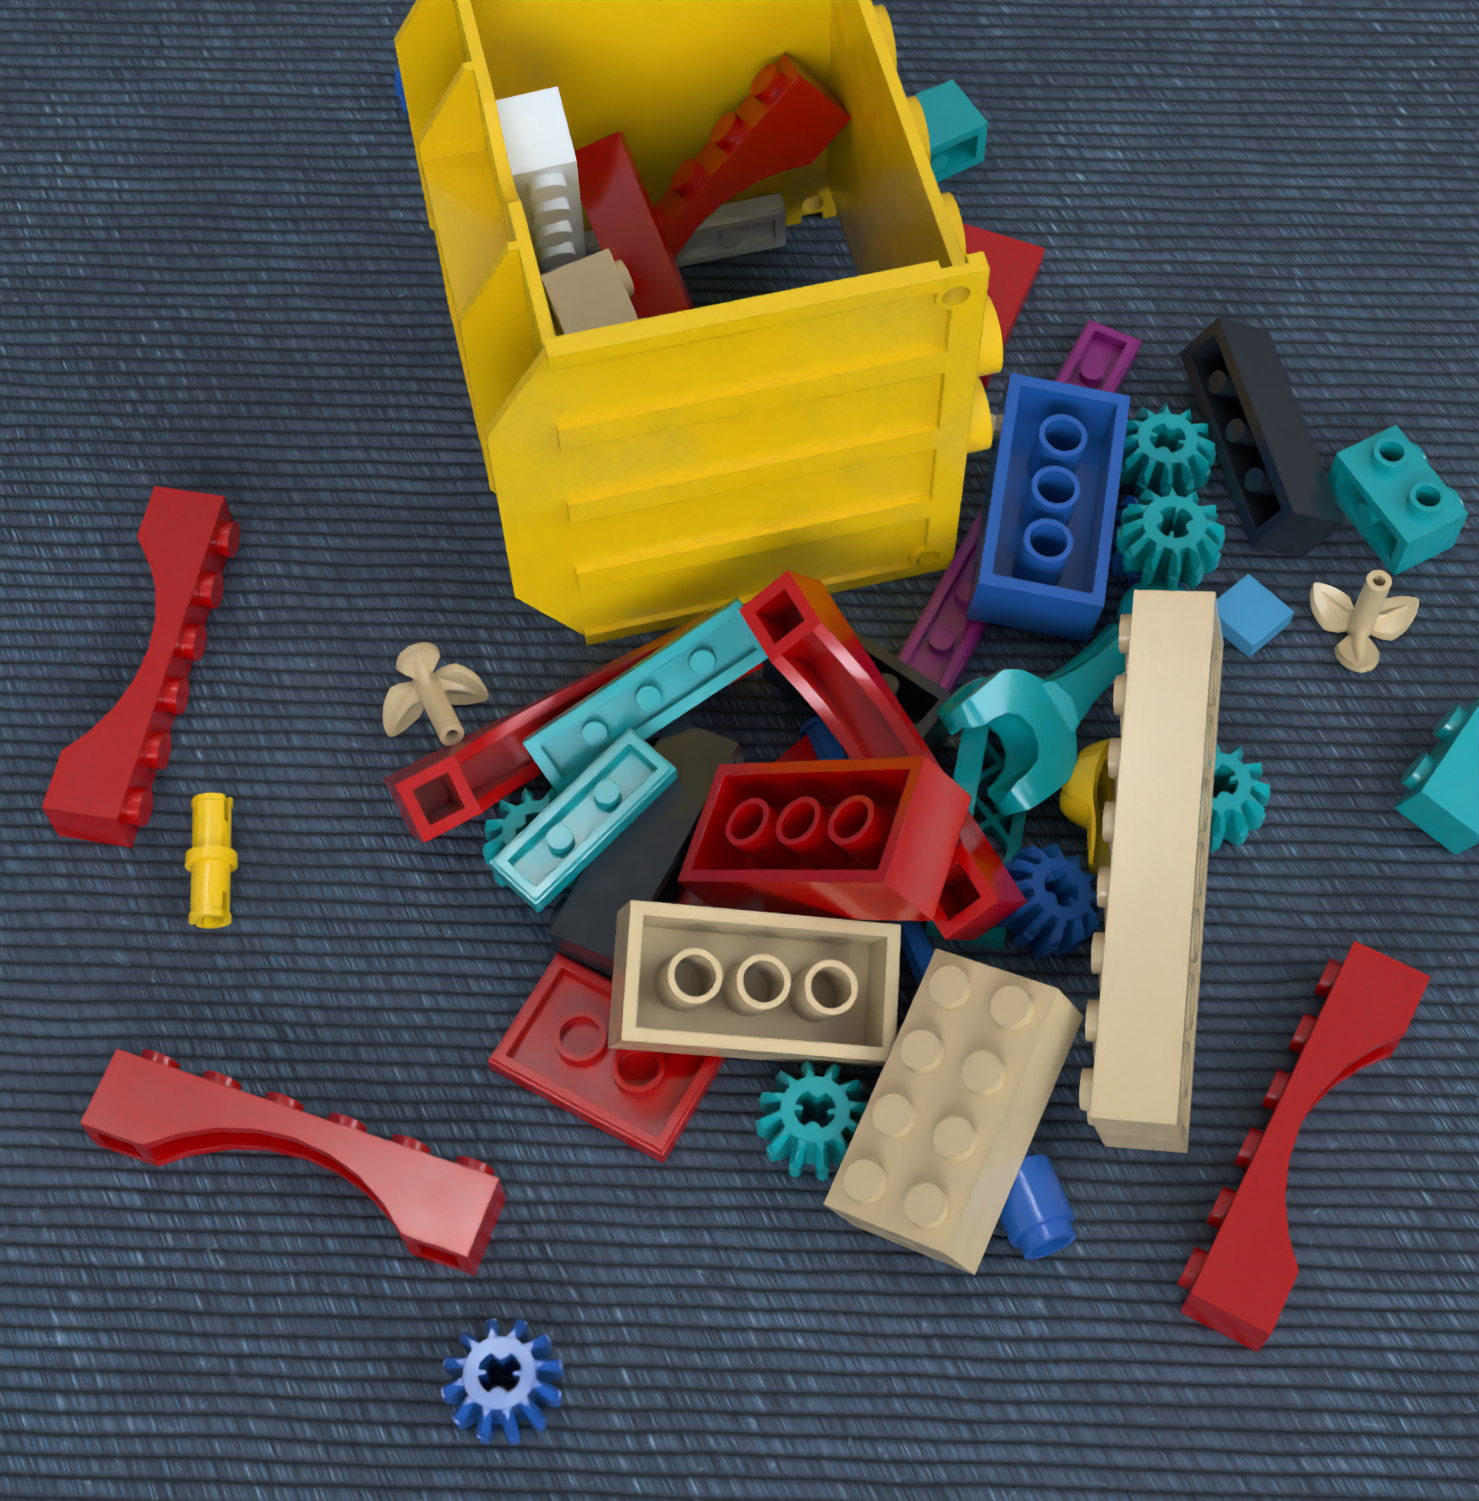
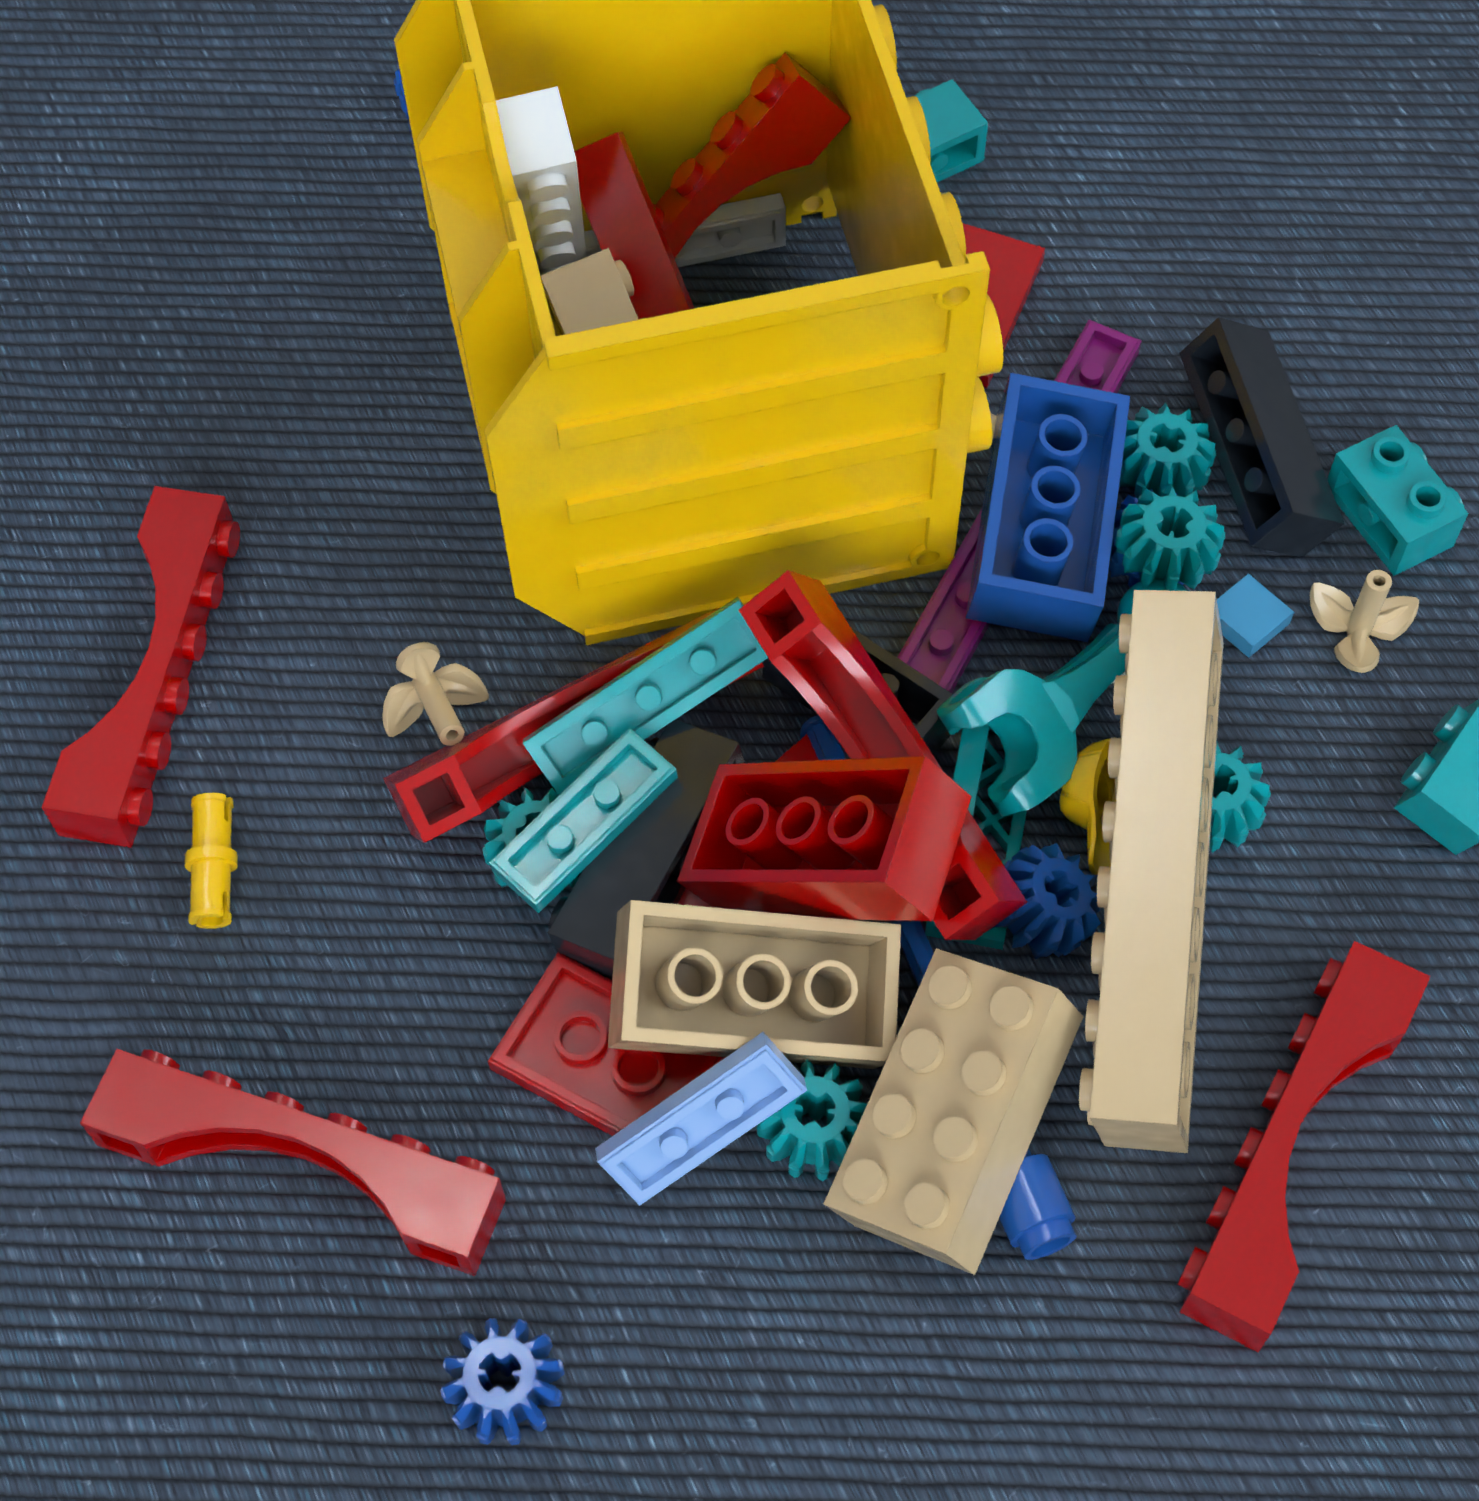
(701, 1119): none -> light blue tile

